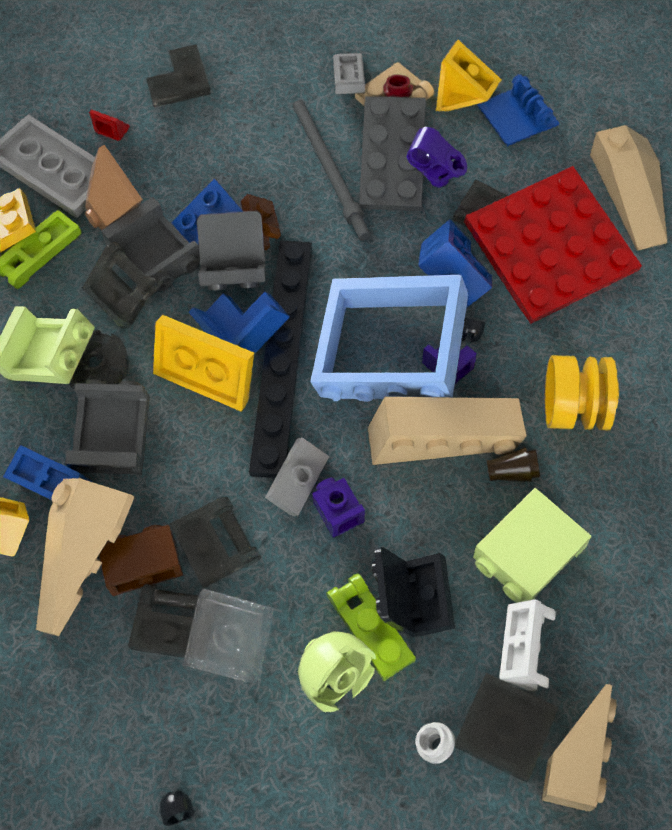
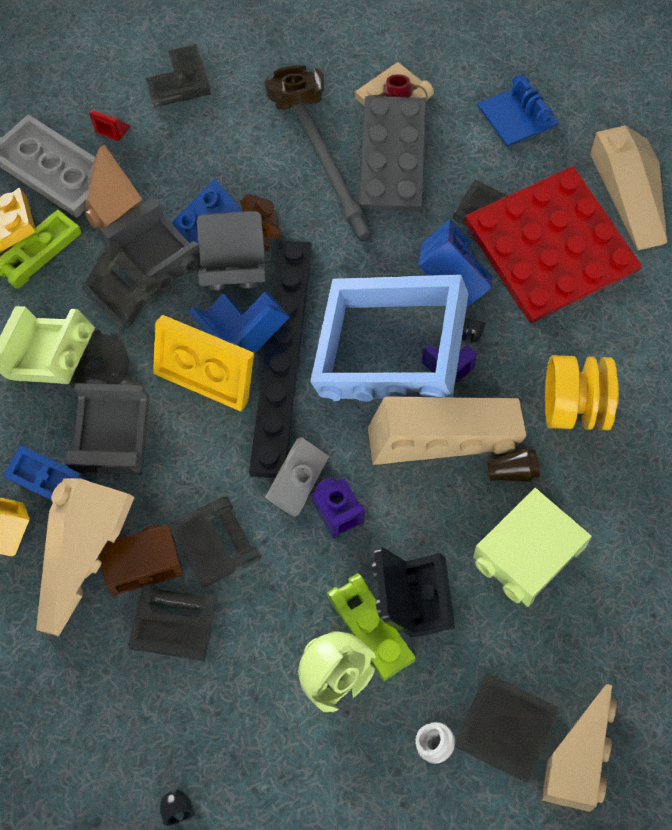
(228, 636): clear plate -> none
(295, 86): none -> dark brown plate
(349, 73): light grey plate -> none
(434, 157): dark purple piece -> none
(464, 80): yellow slope -> none
(523, 644): white hinge -> none

